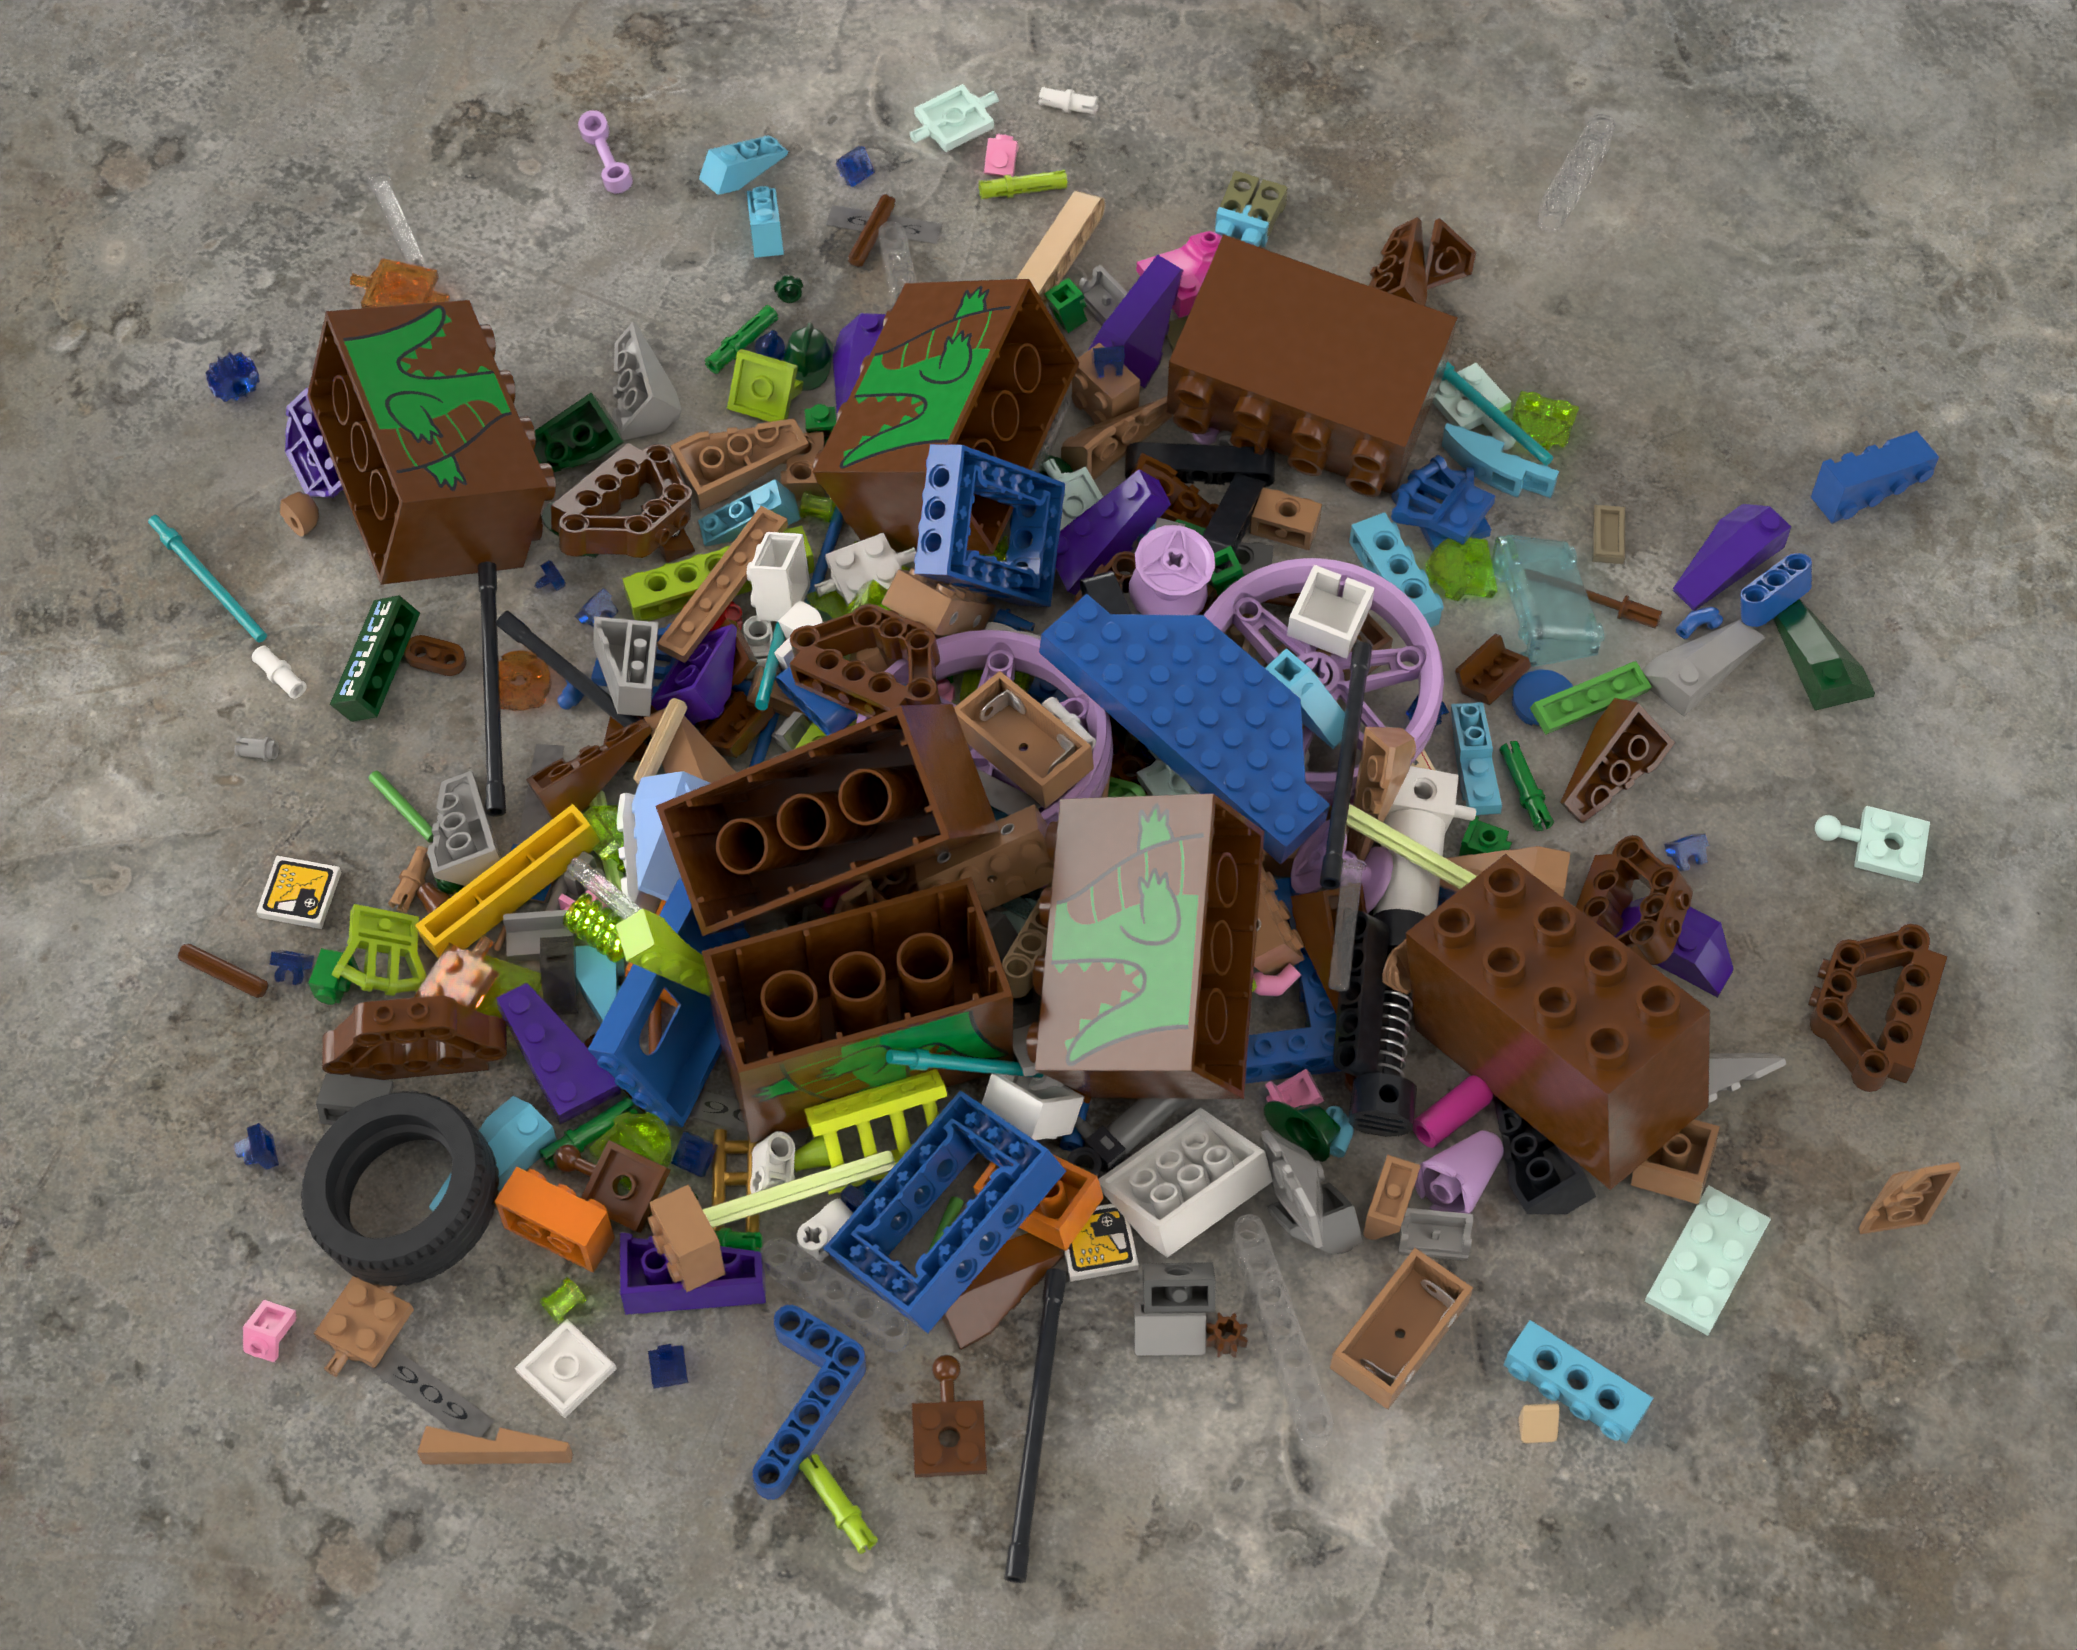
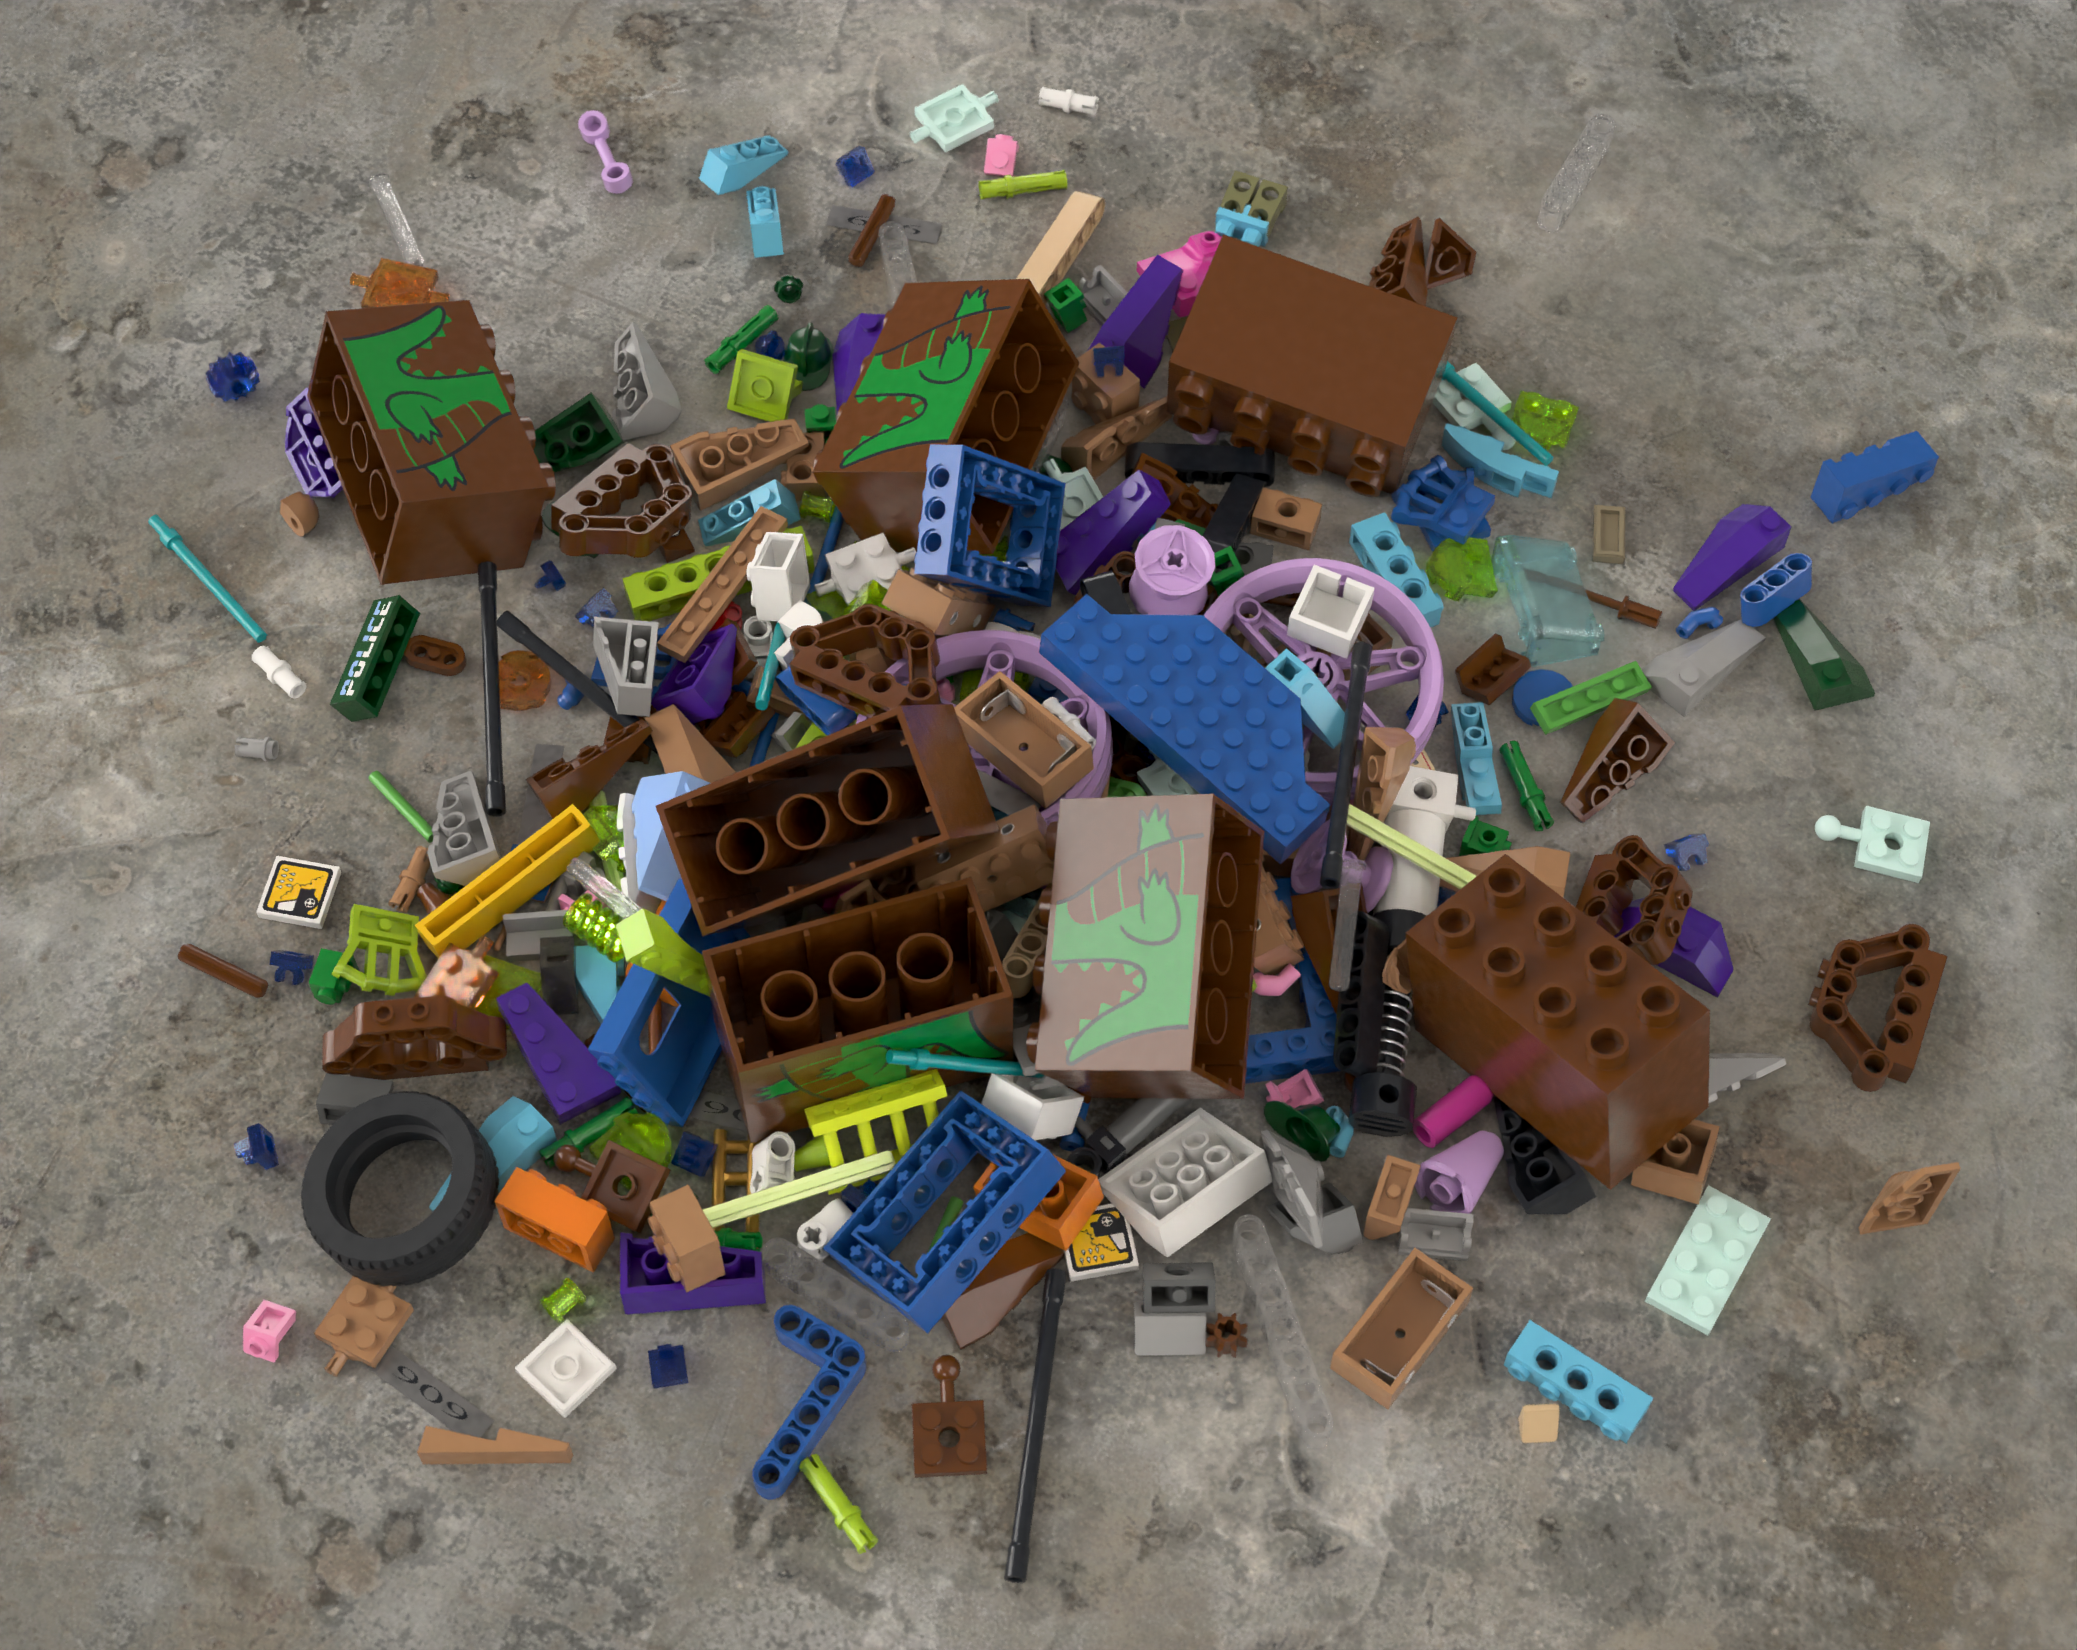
(661, 739): tan axle -> none

